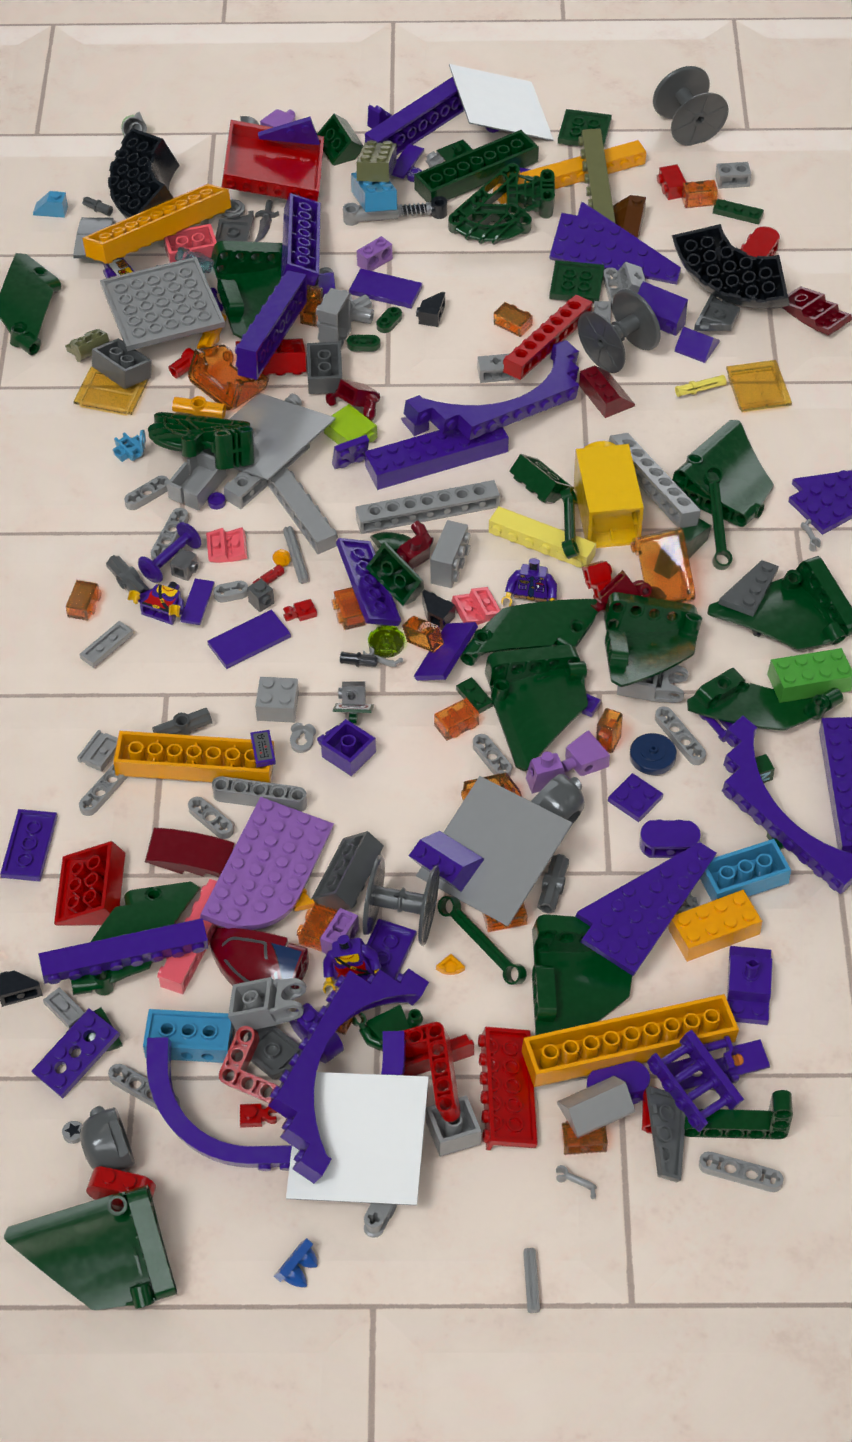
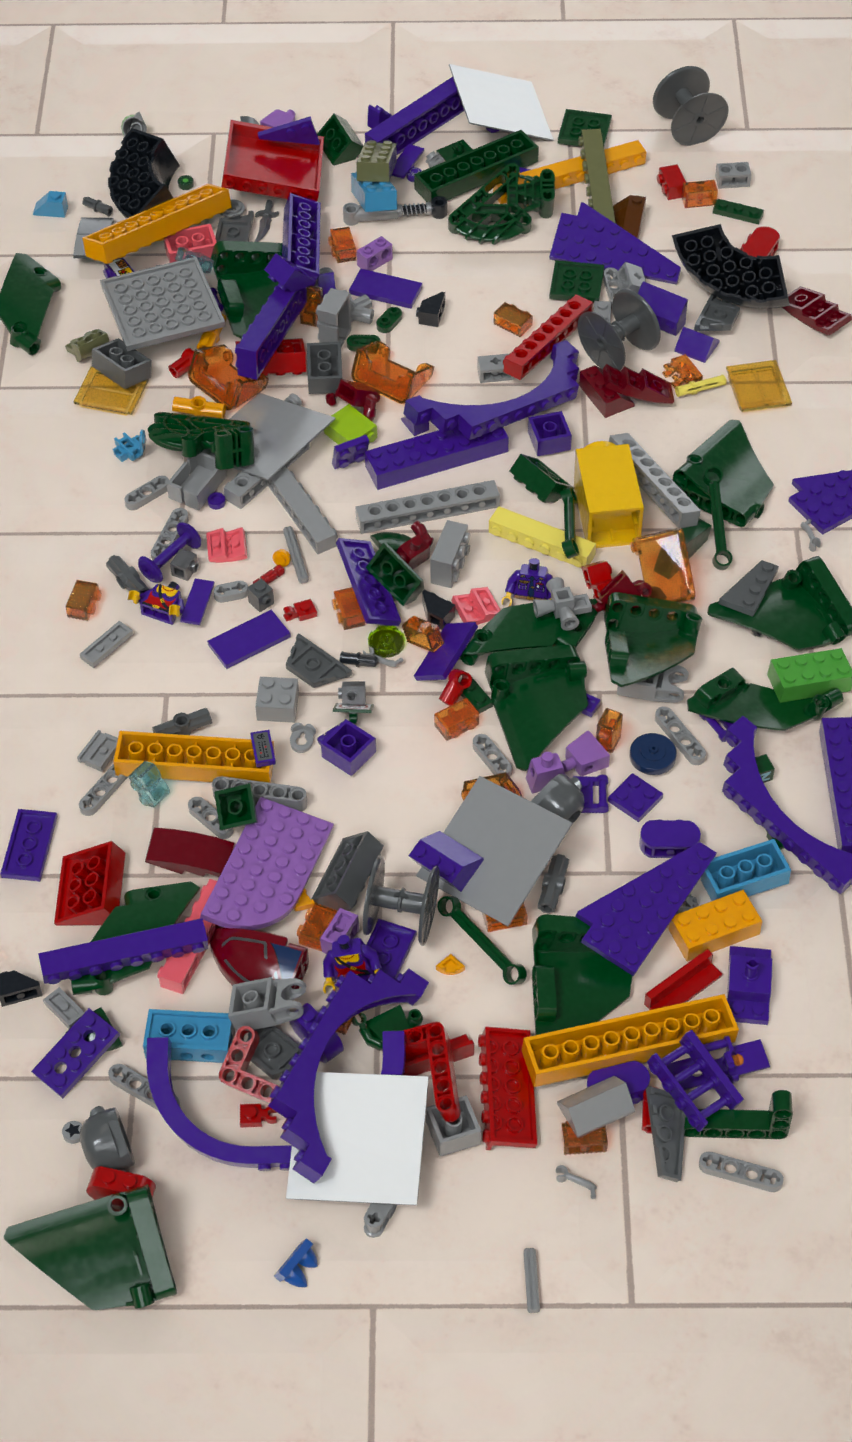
(149, 784): none -> clear light blue brick
(185, 182): none -> dark green tile
(235, 807): none -> dark green slope
(287, 274): none -> dark purple slope
(314, 664): none -> dark grey wing
(342, 244): none -> clear orange brick
(386, 376): none -> clear orange windscreen
(454, 688): none -> red piece
(549, 433): none -> dark purple brick
(562, 604): none -> light grey brick
(587, 791): none -> dark purple plate
(638, 385): none -> dark red slope
(684, 983): none -> red panel
(685, 368): none -> clear orange plate

